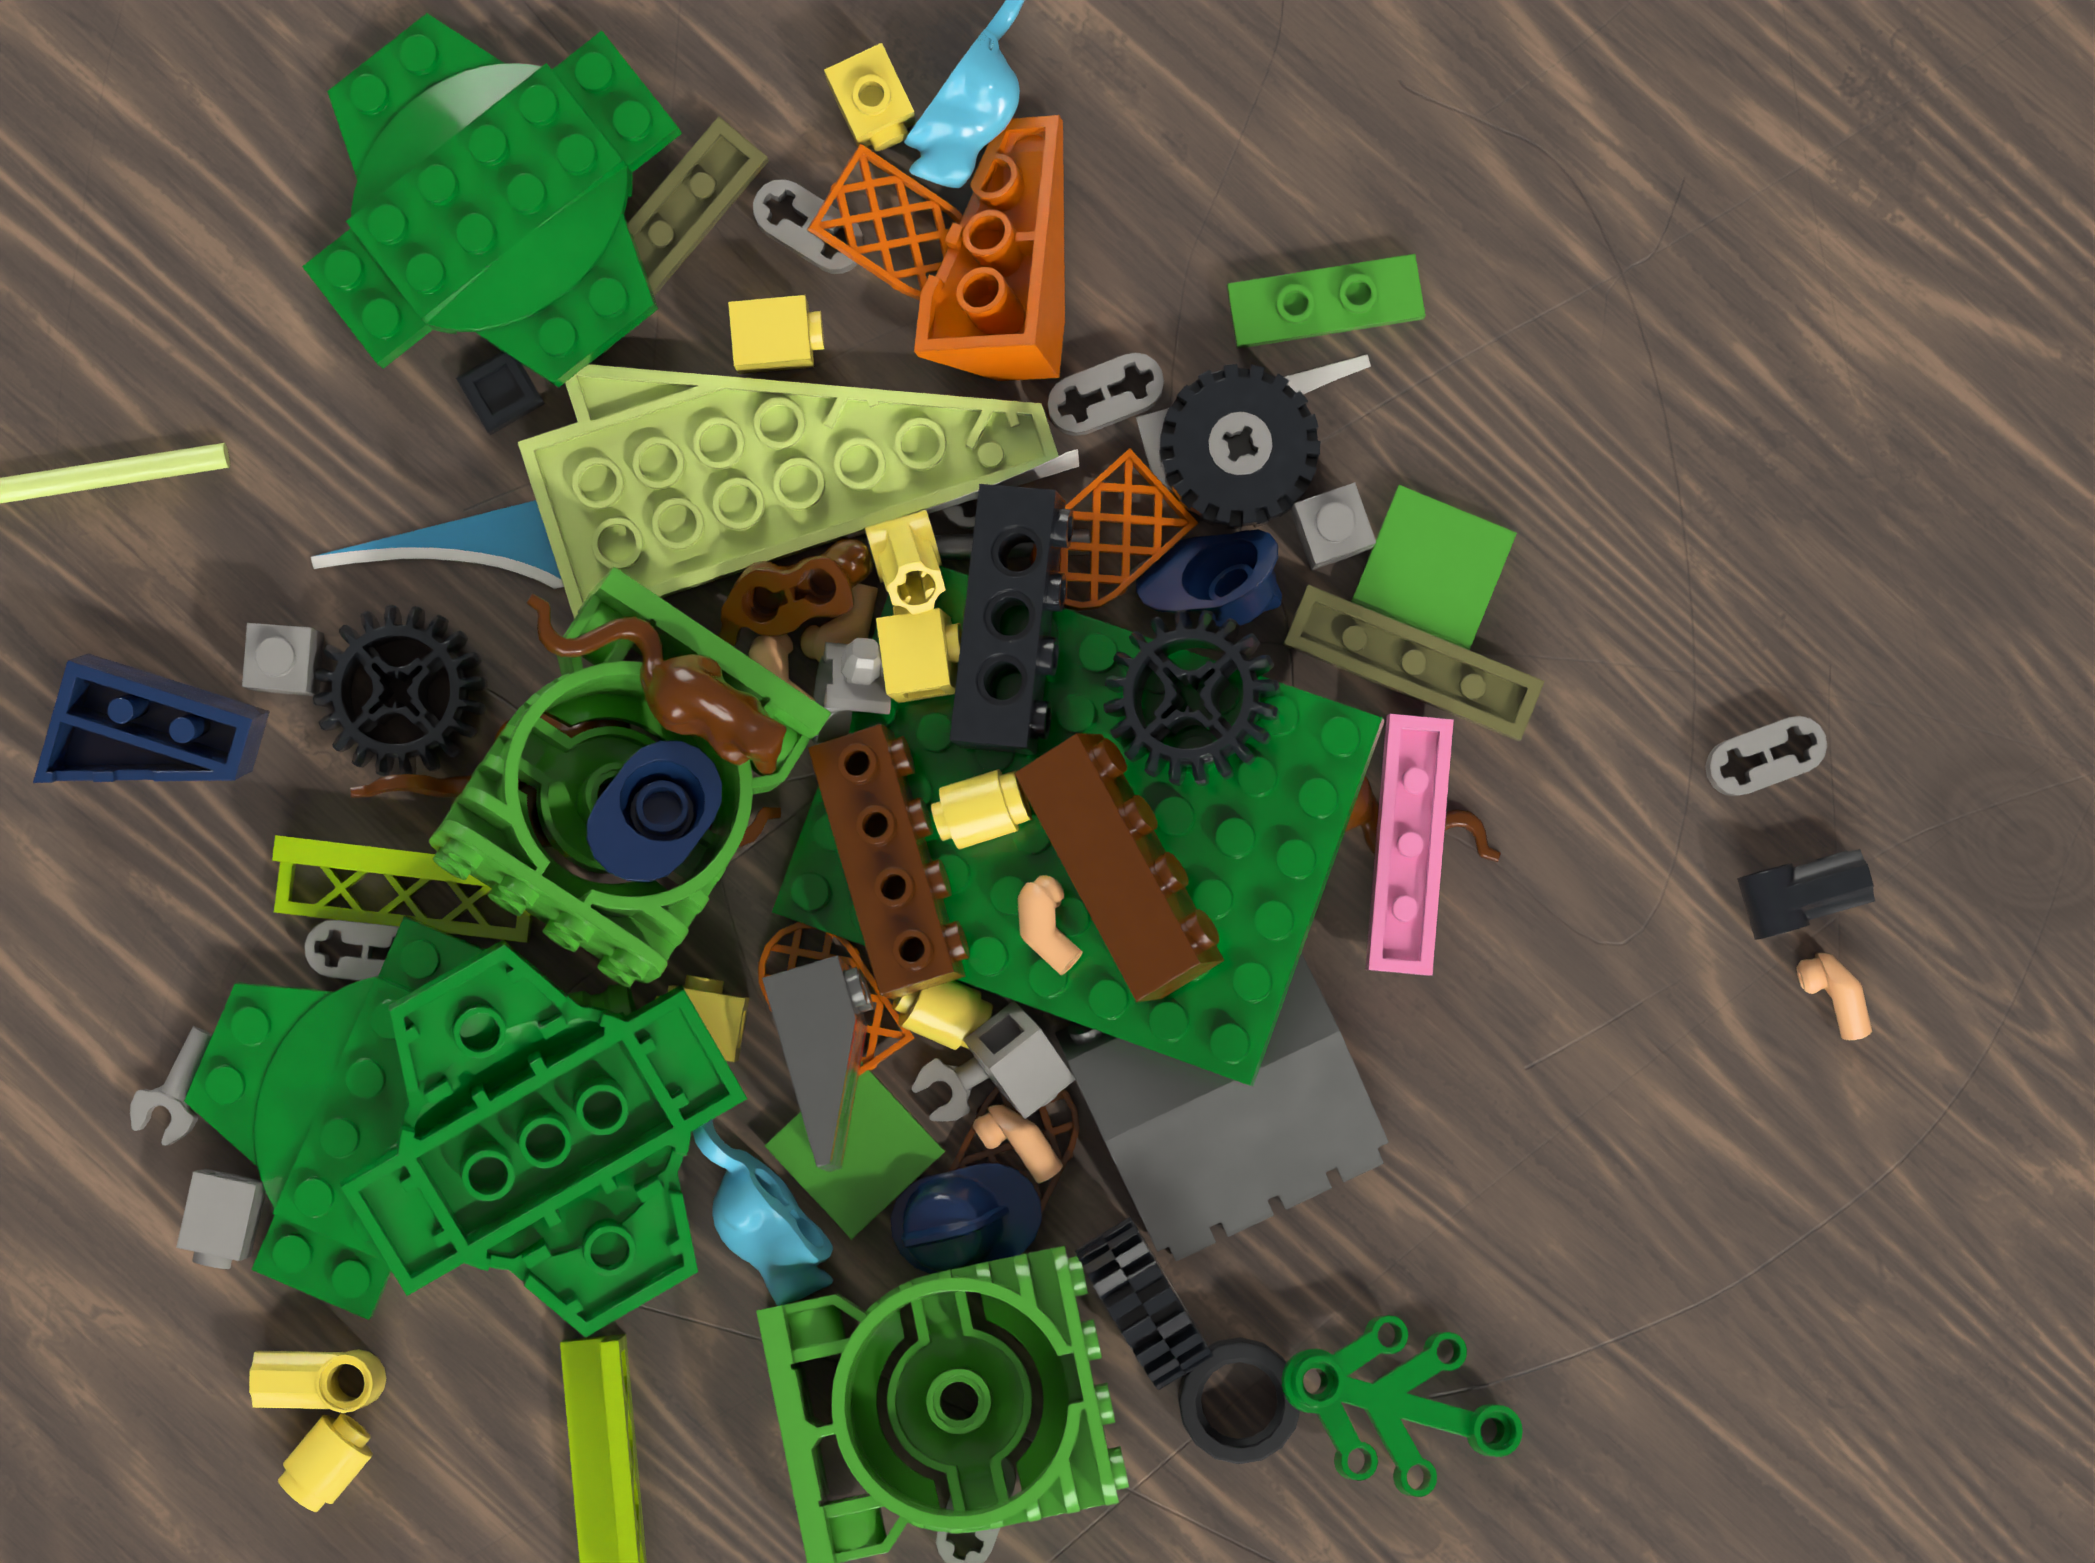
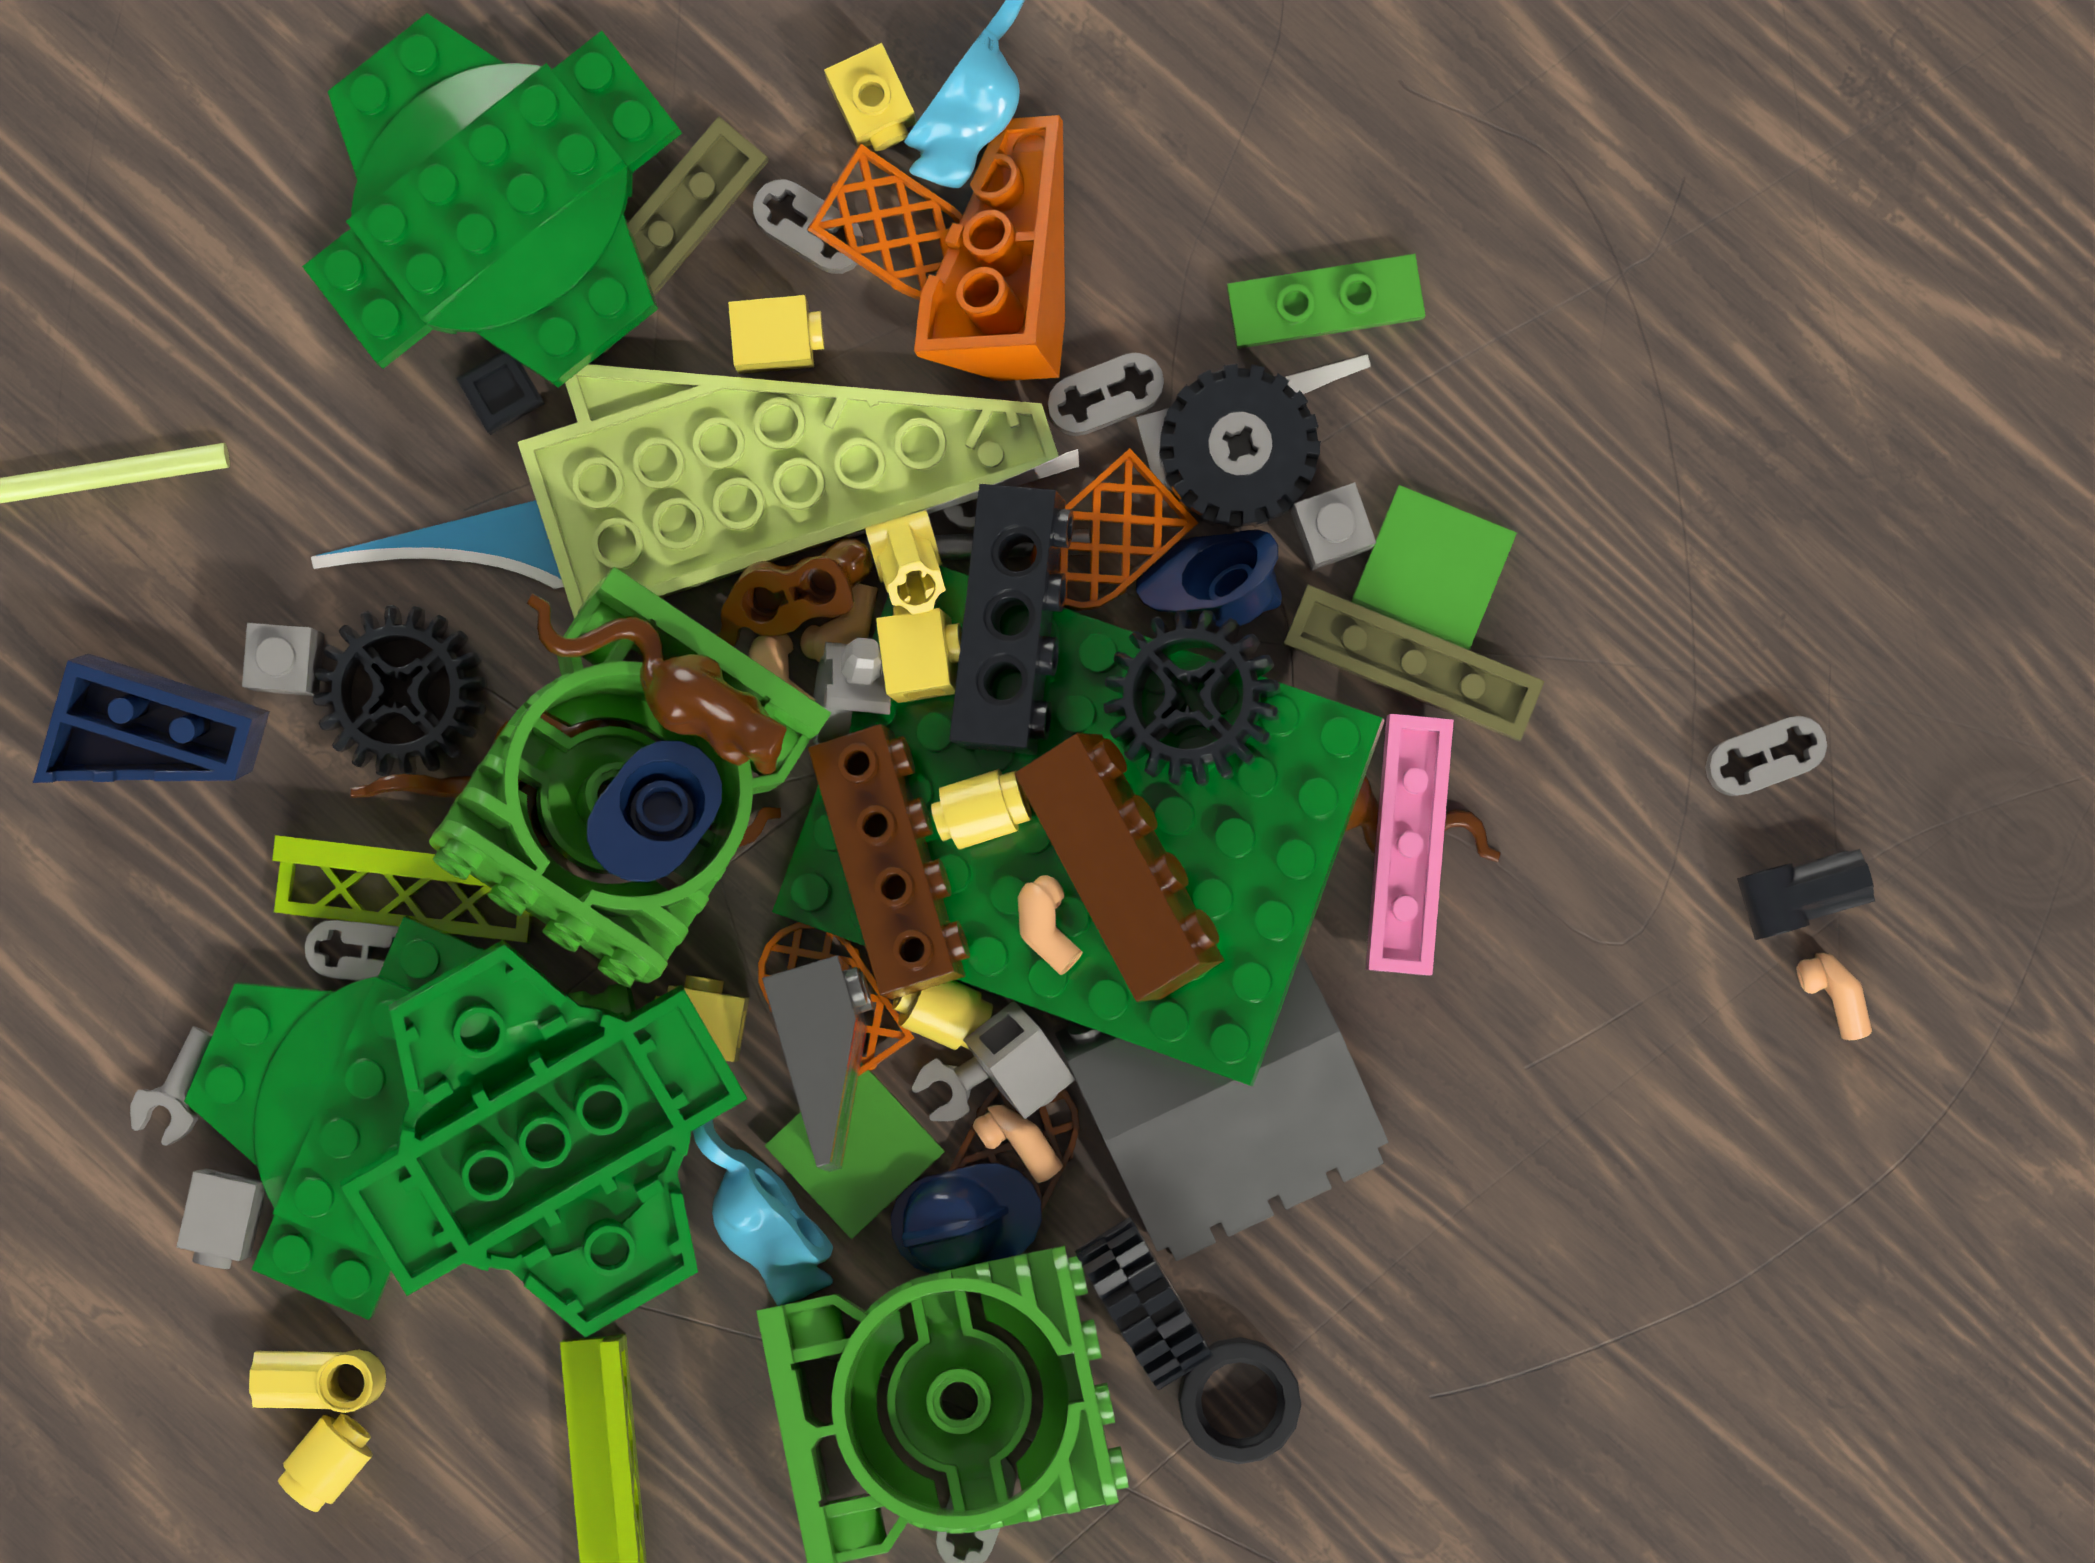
(1388, 1403): green plant -> none

